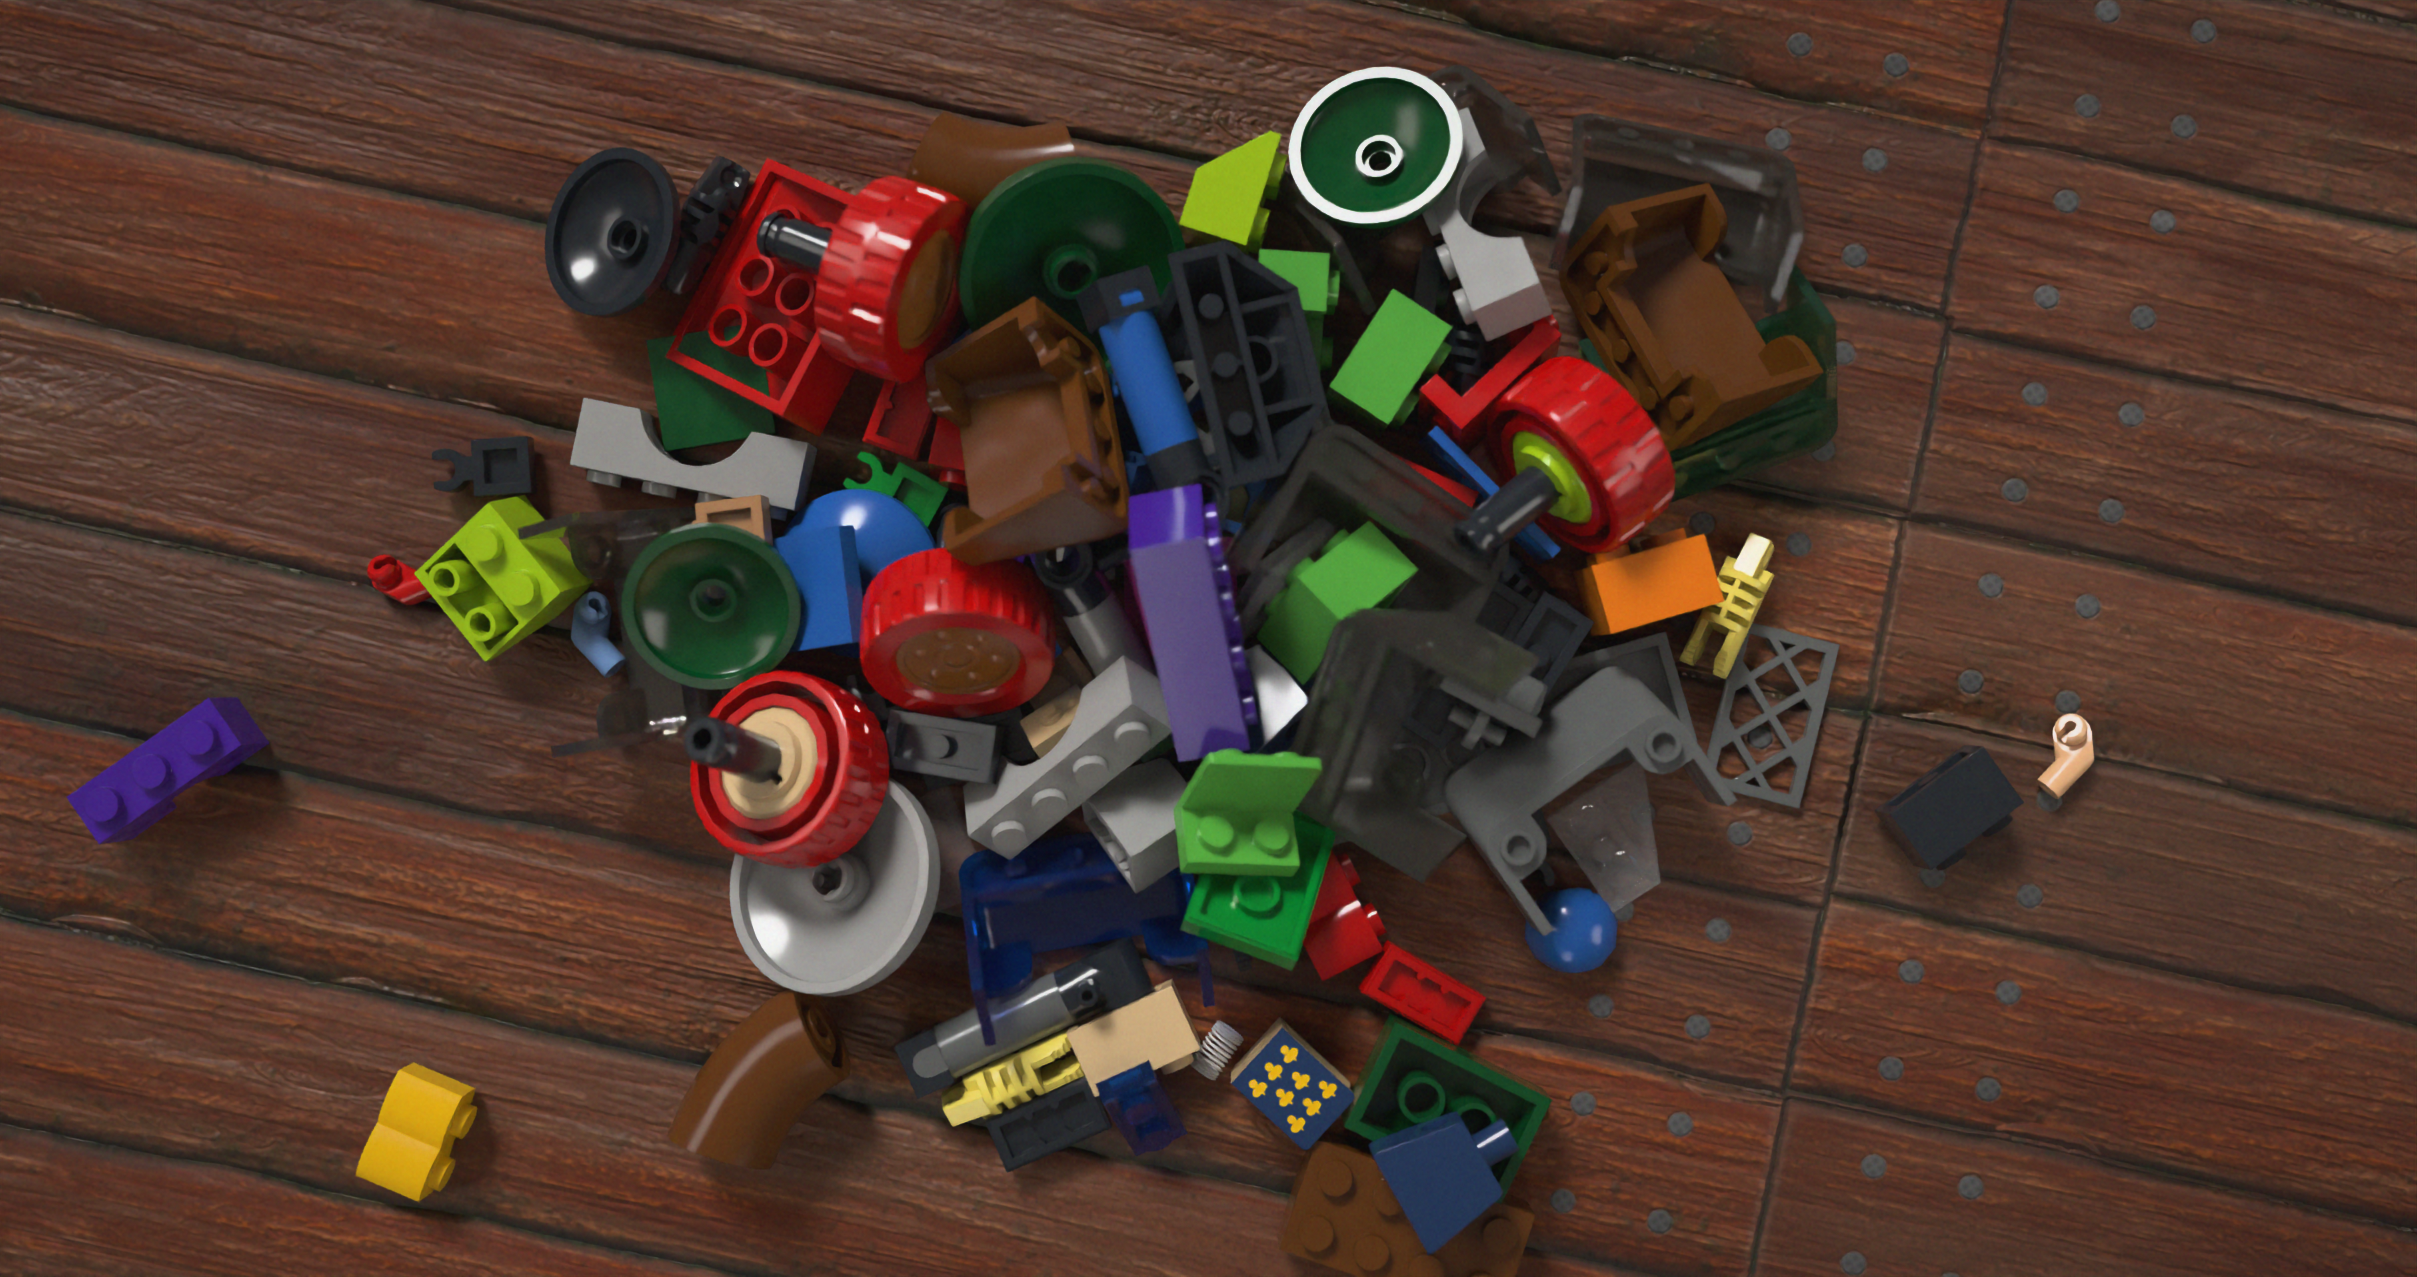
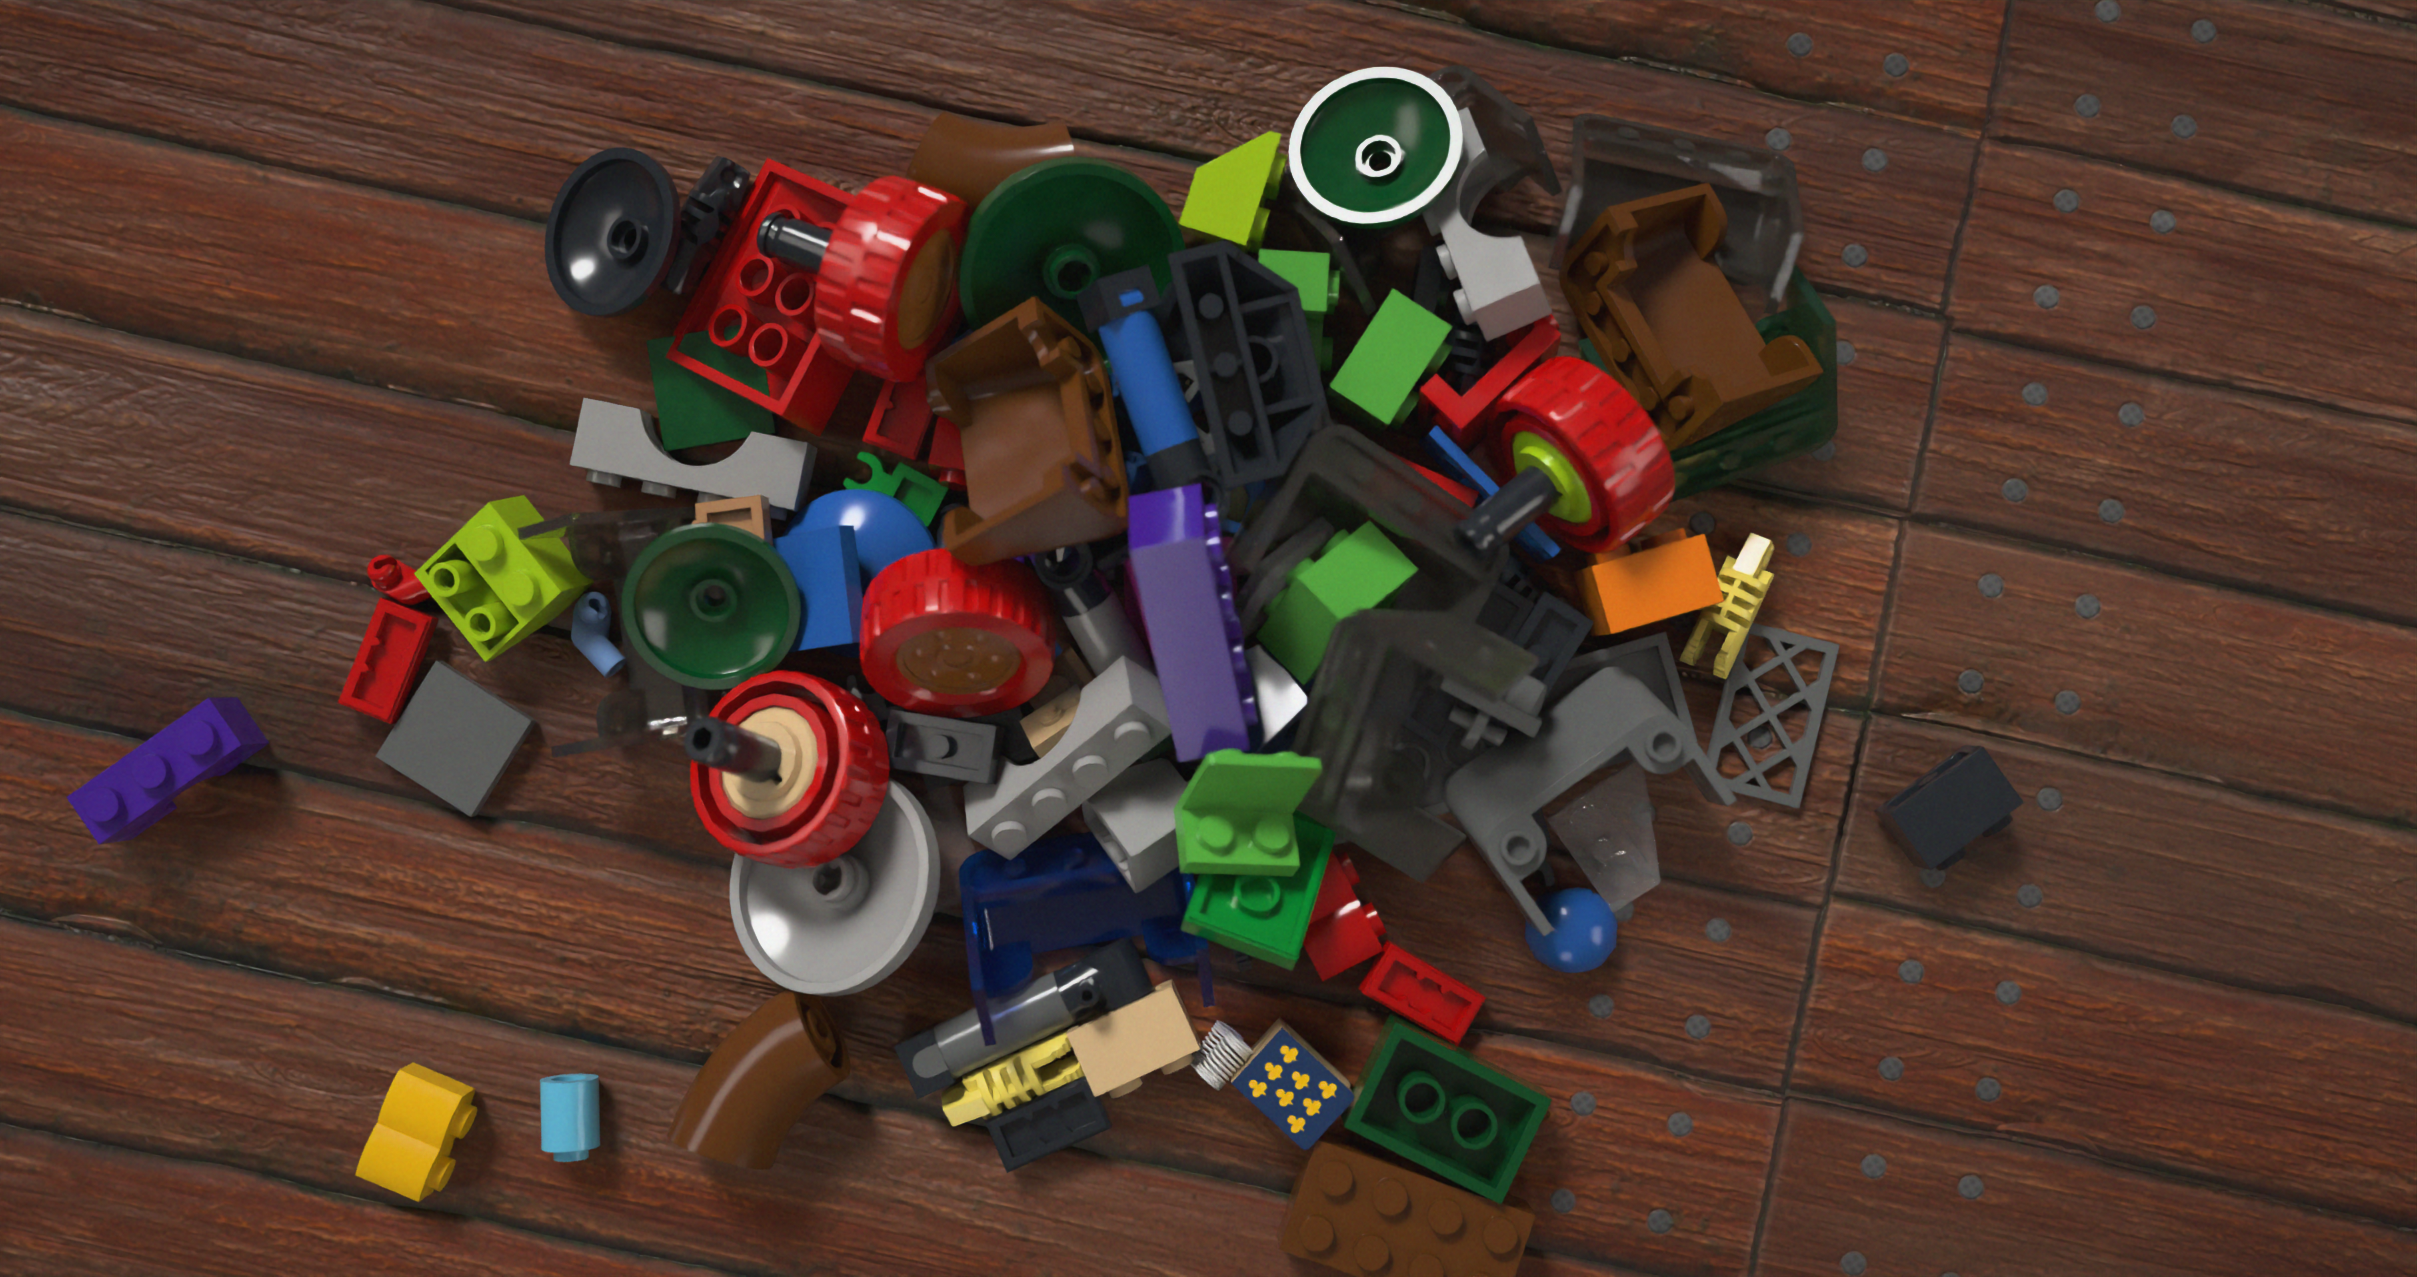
(388, 660): none -> red plate
(456, 738): none -> dark grey tile
(496, 467): black plate -> none
(570, 1116): none -> medium azure brick
(1142, 1108): clear blue plate -> none
(1238, 1046): none -> white piece
(1443, 1173): dark blue torso -> none
(2072, 755): light nougat arm -> none

